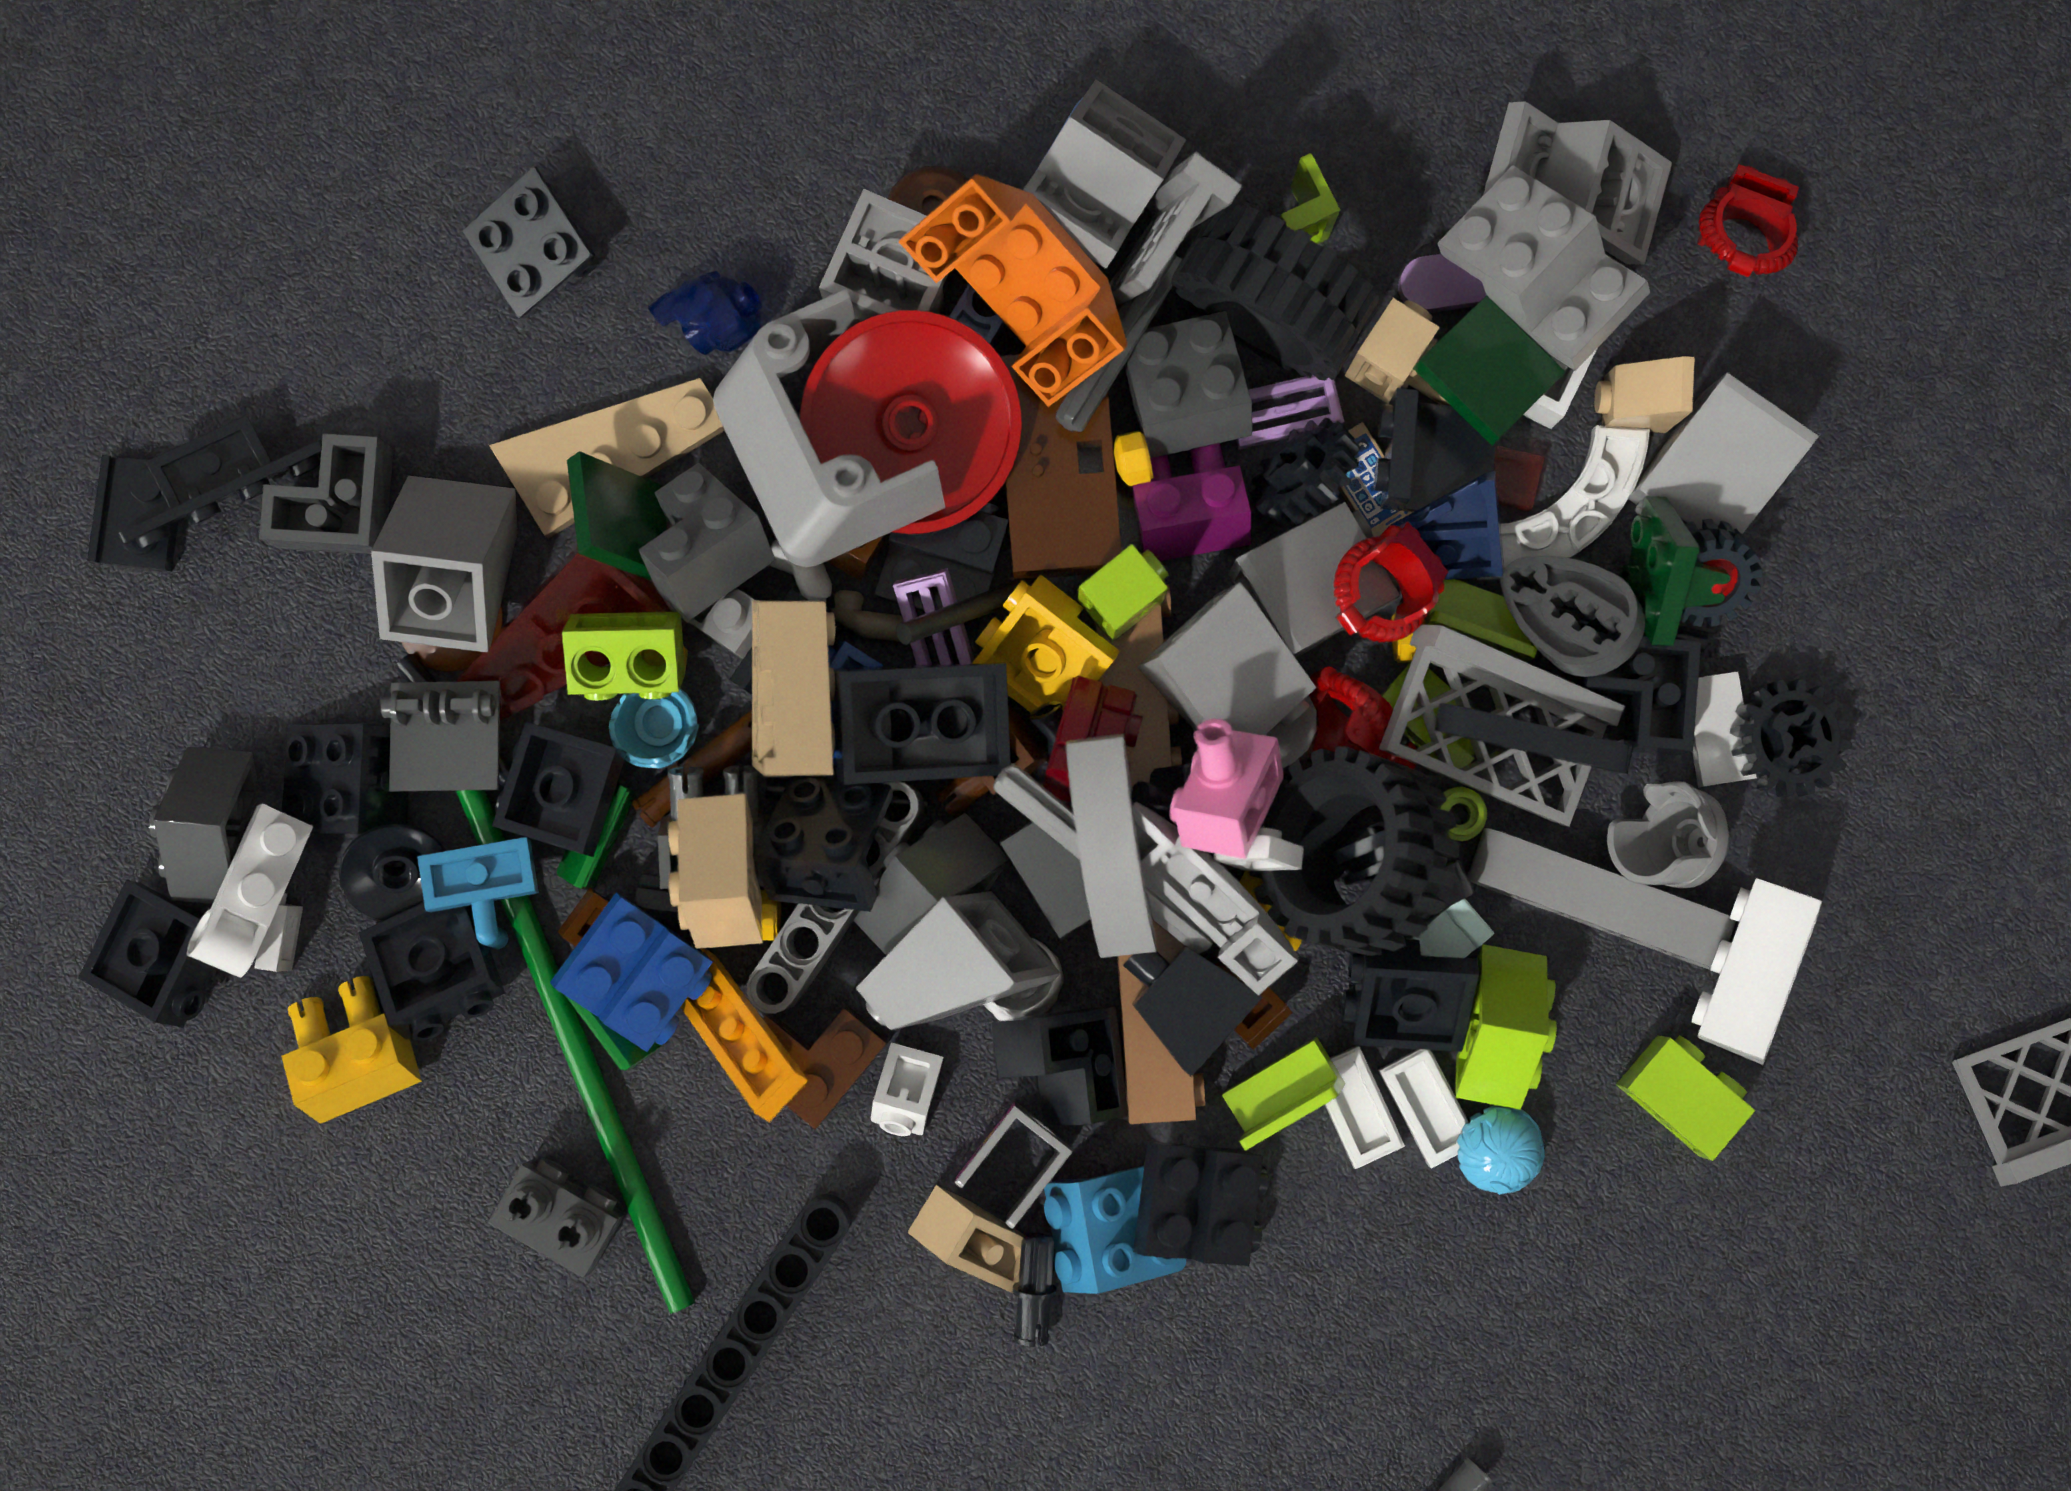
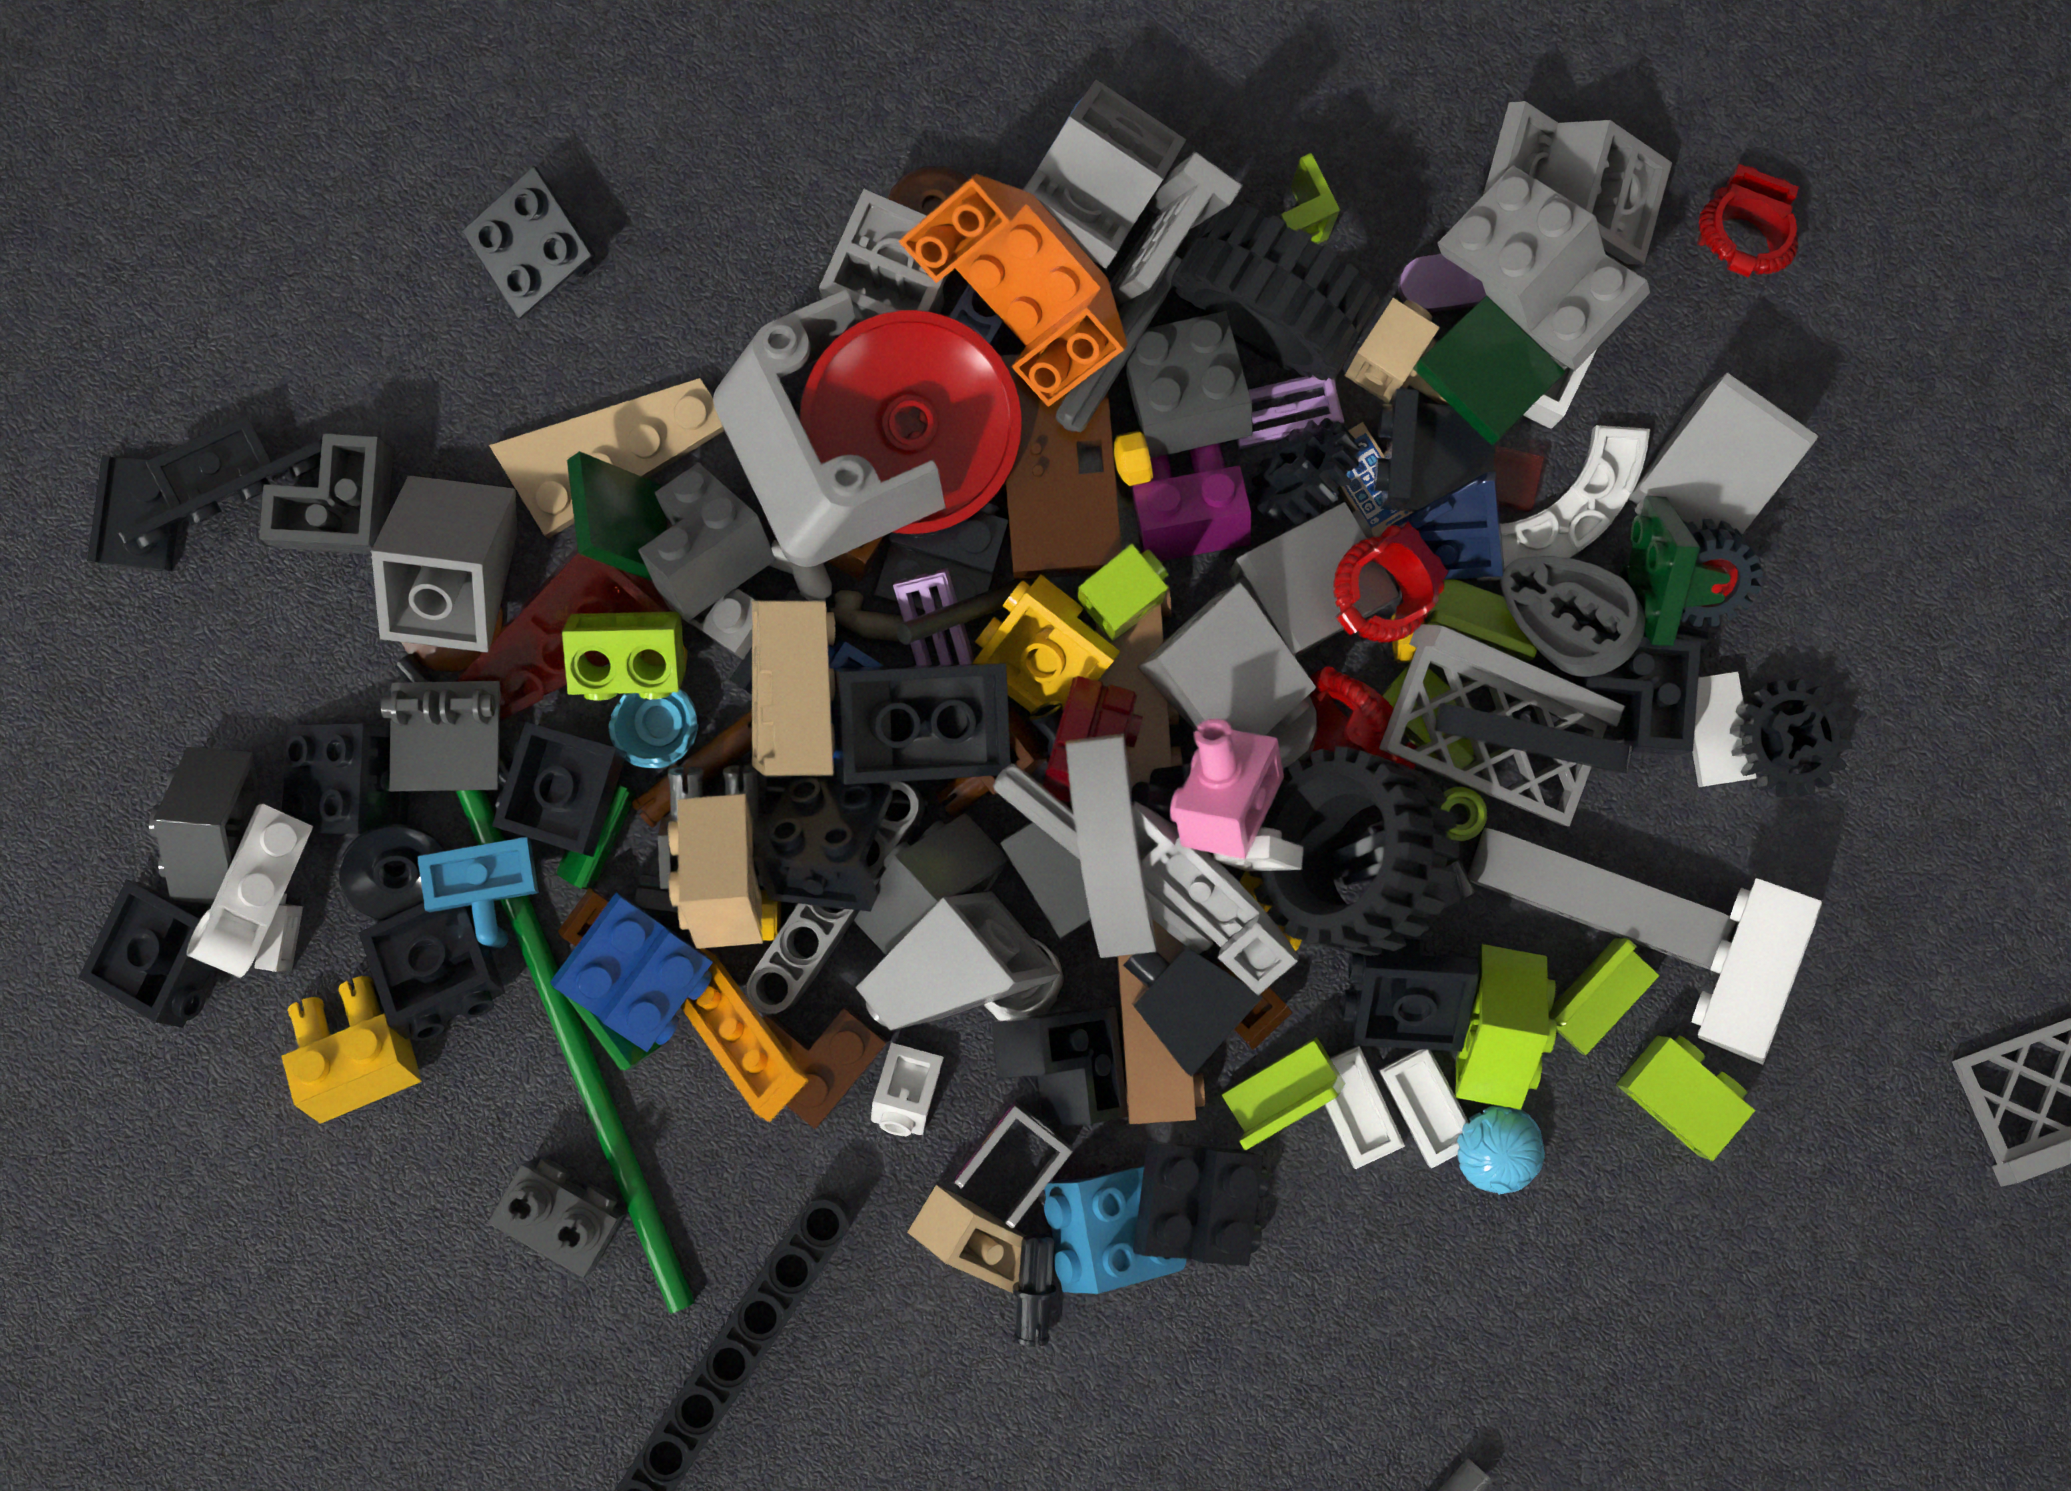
(711, 312): clear blue head -> none
(1454, 932): light aqua piece -> none
(1602, 995): none -> lime panel
(1647, 394): tan slope -> none
(1654, 848): light grey helmet -> none

